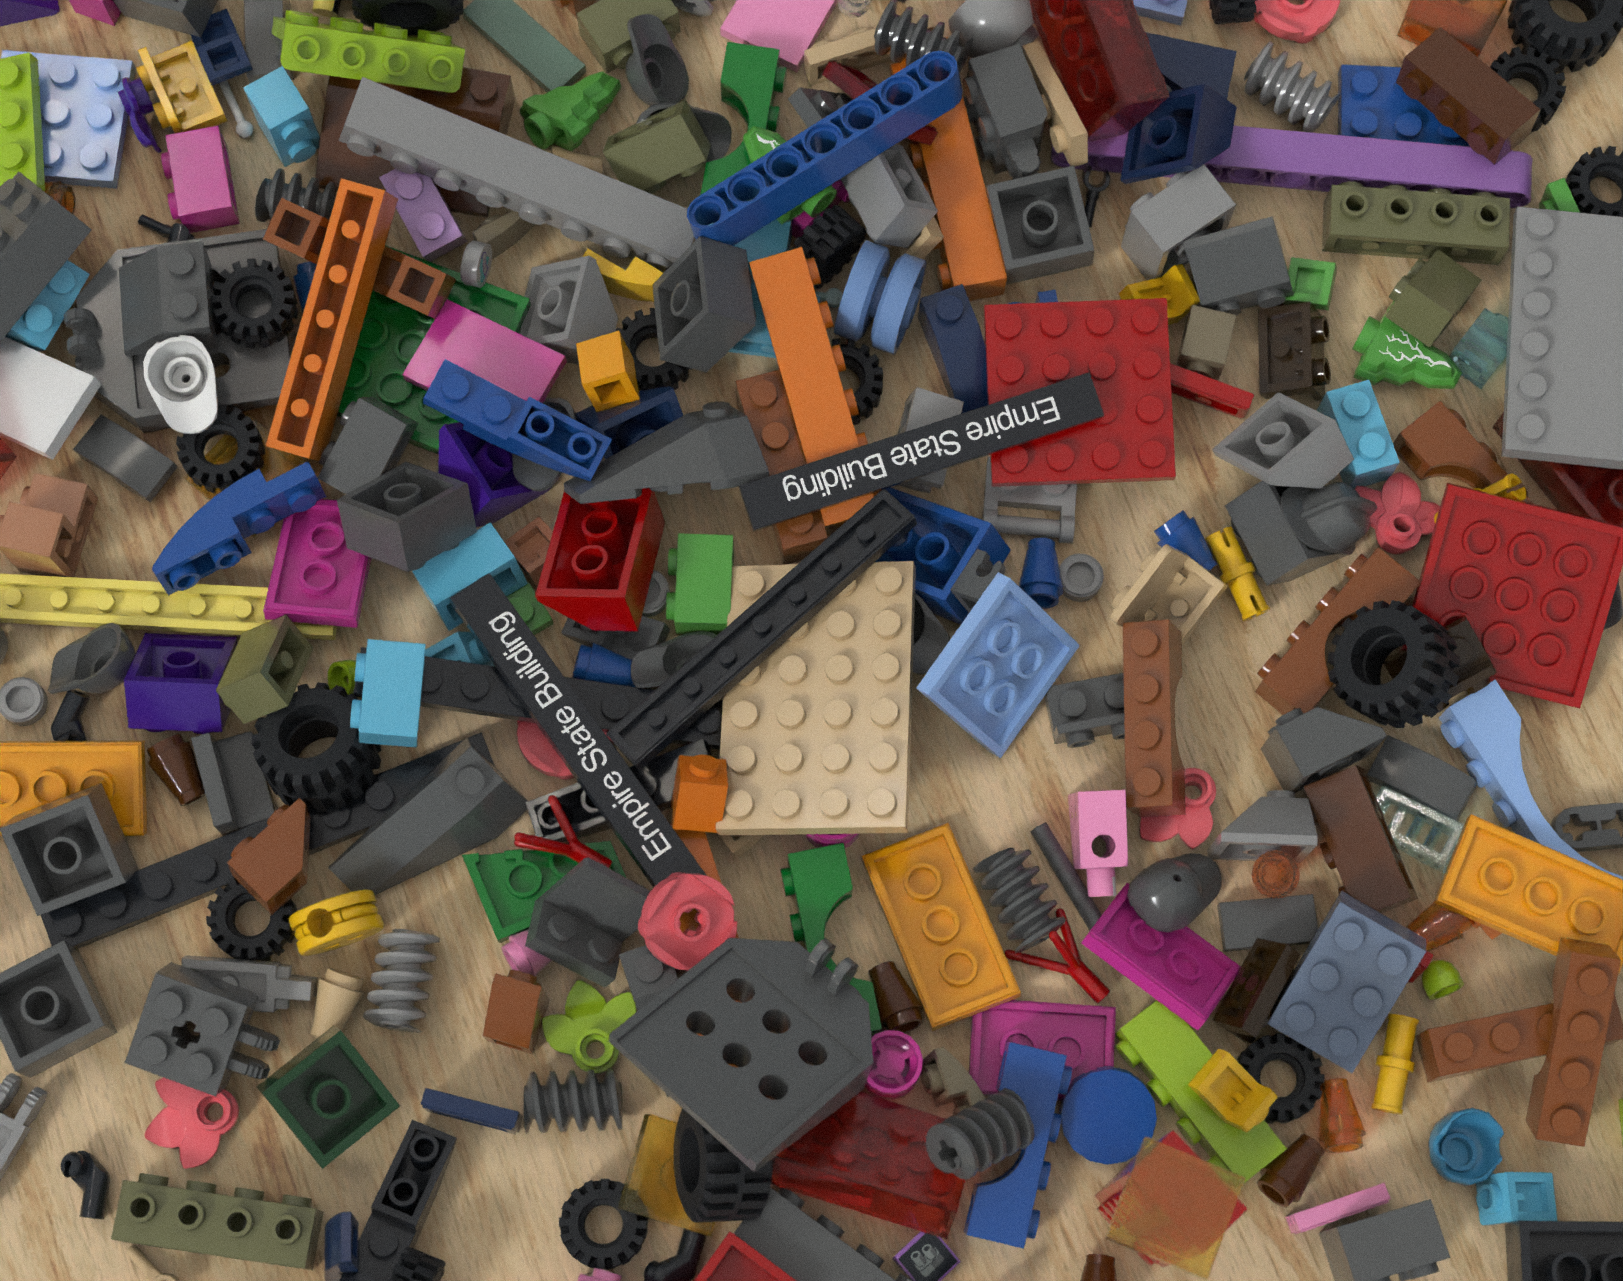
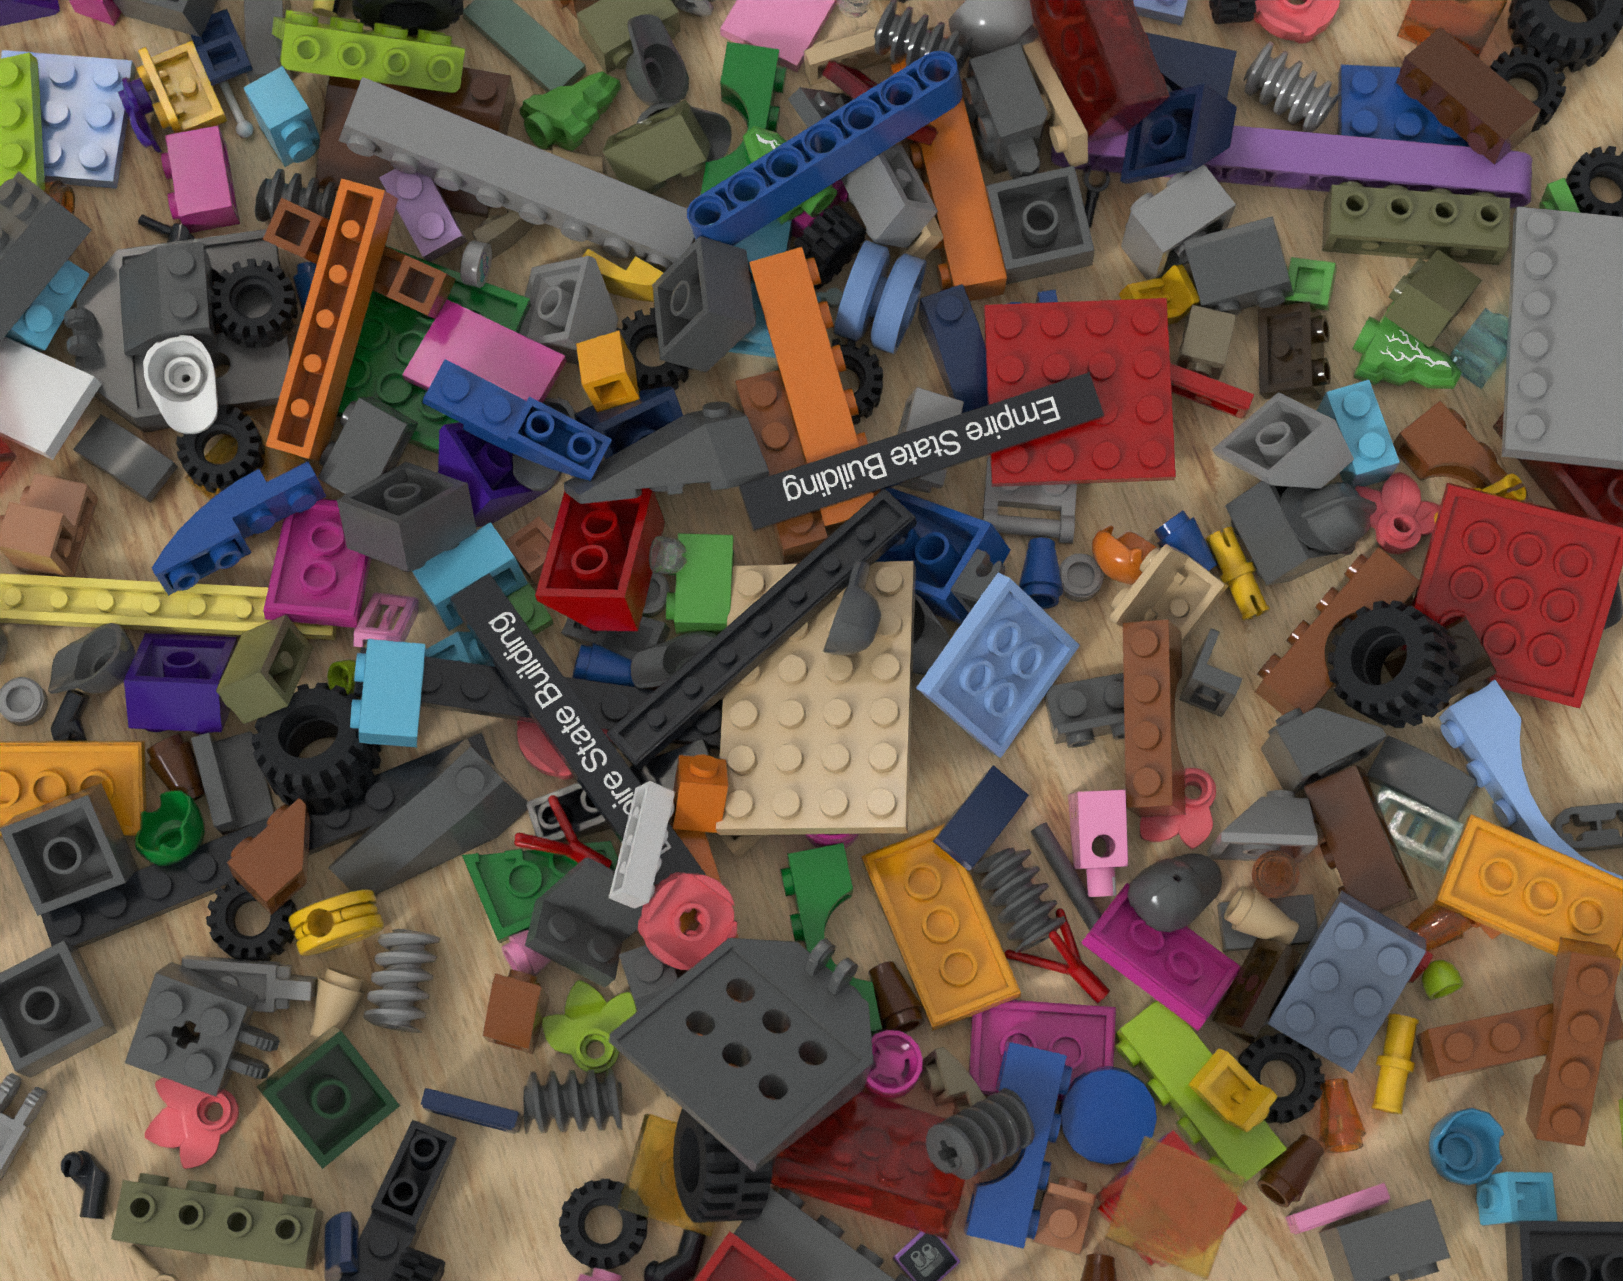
(171, 830): none -> green hair
(365, 630): none -> bright pink tile
(642, 845): none -> white piece
(666, 555): none -> clear hinge
(856, 616): none -> dark grey cap
(980, 818): none -> dark blue slope
(1064, 1215): none -> nougat bracket
(1120, 556): none -> orange hair
(1209, 686): none -> dark grey panel
(1258, 916): none -> tan cone

